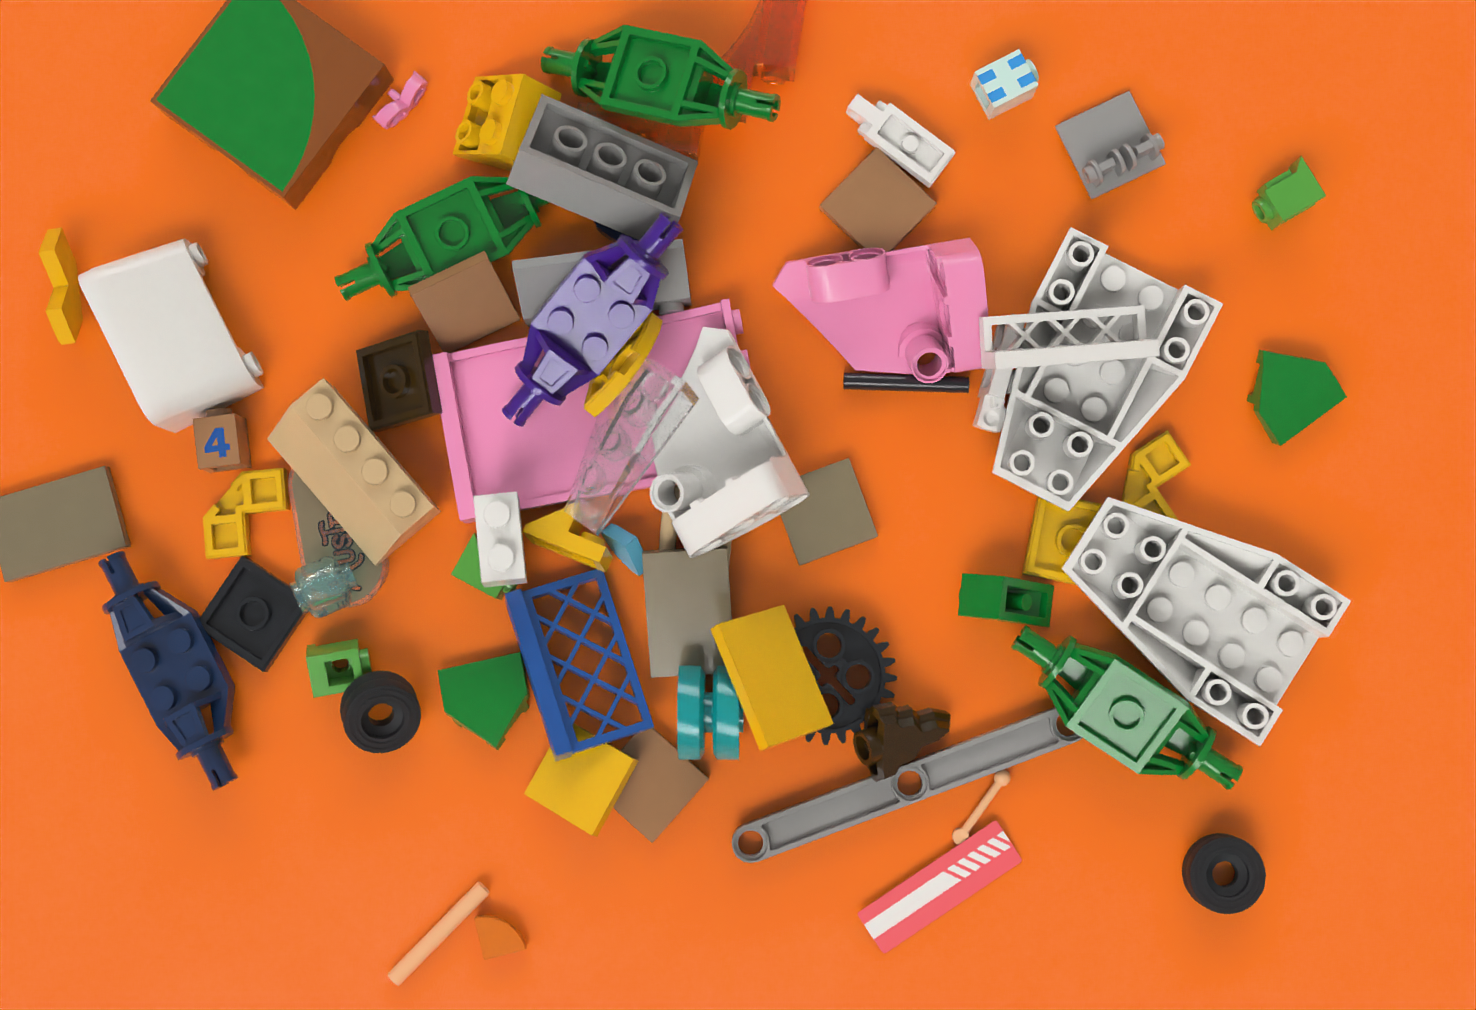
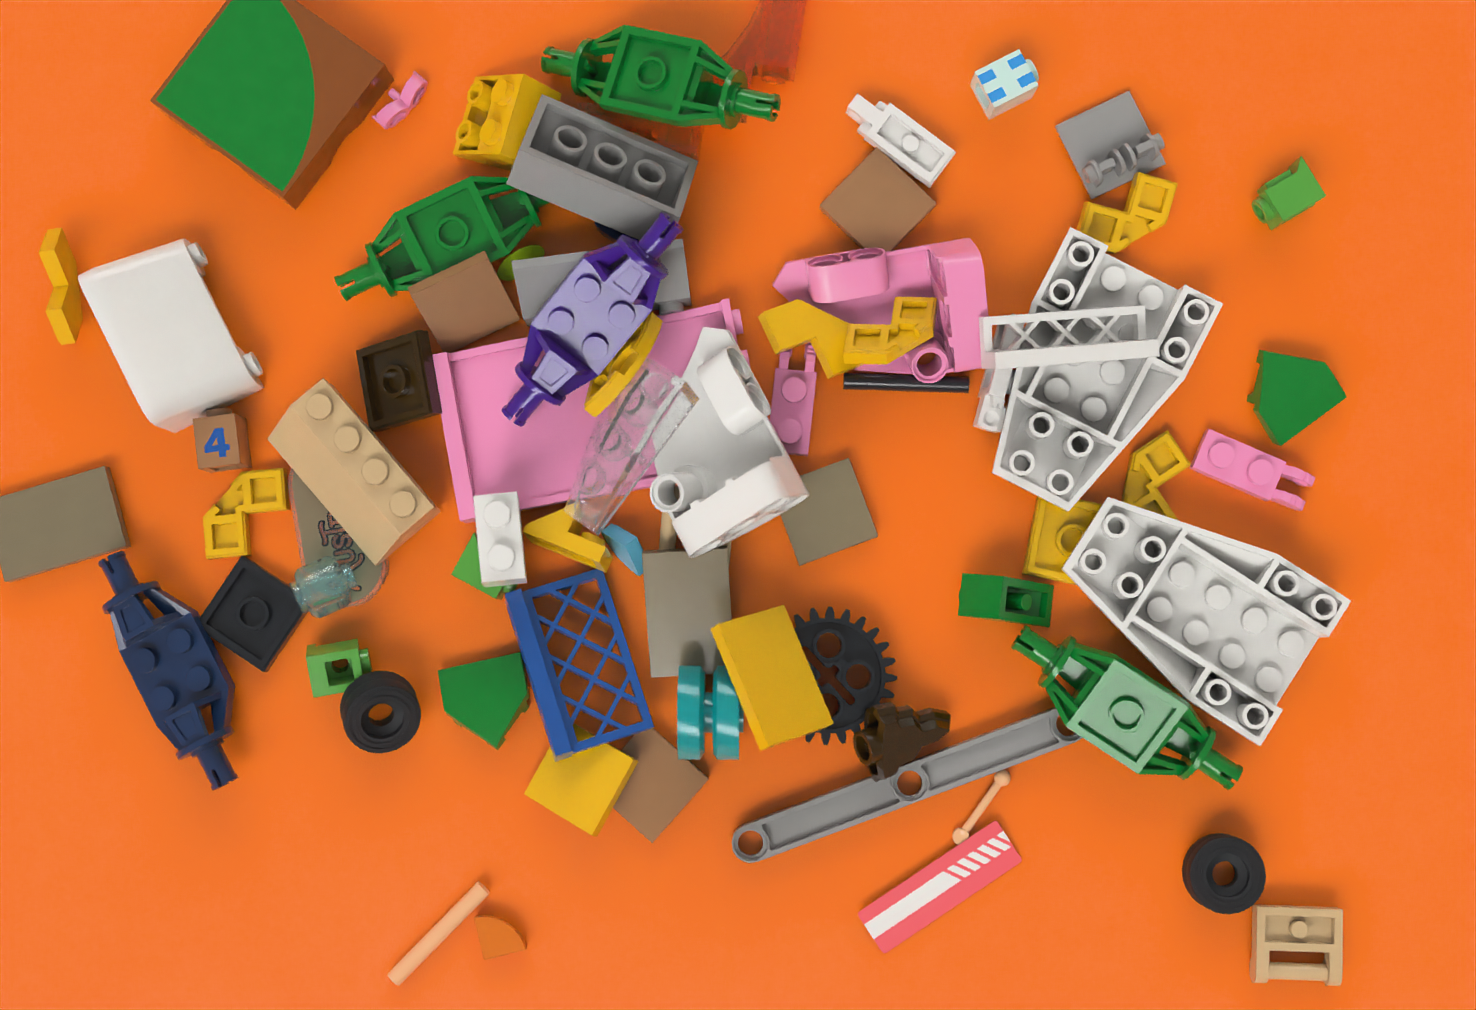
(505, 270): none -> lime sticker
(794, 402): none -> bright pink hinge
(803, 323): none -> yellow tile
(880, 344): none -> yellow tile
(1144, 212): none -> yellow tile
(1248, 469): none -> bright pink hinge
(1297, 931): none -> tan plate

